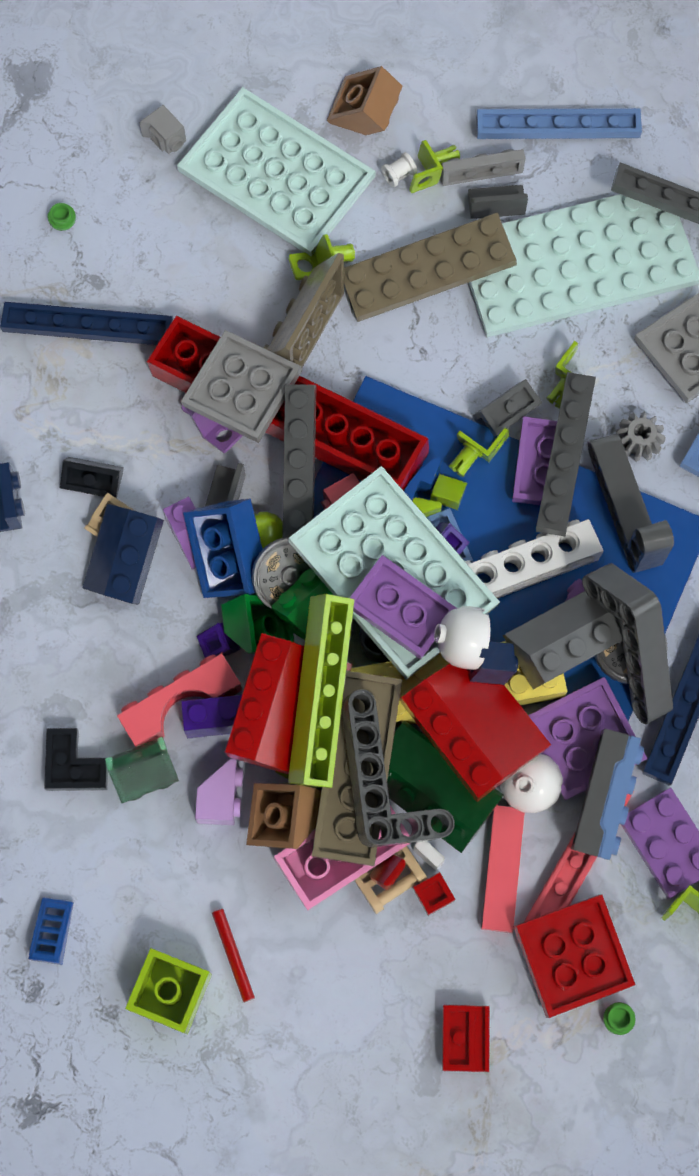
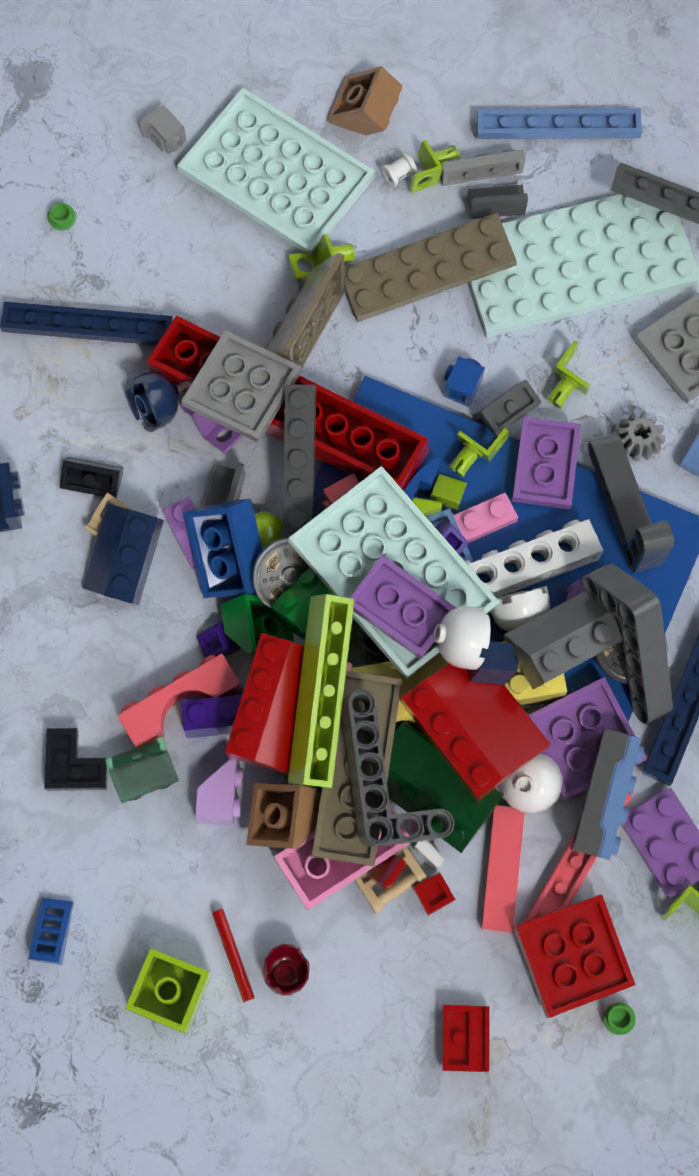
(152, 399): none -> dark blue cylinder
(285, 969): none -> dark red hair
(463, 380): none -> blue brick
(486, 517): none -> bright pink plate
(520, 608): none -> white cylinder
(565, 454): dark grey plate -> none

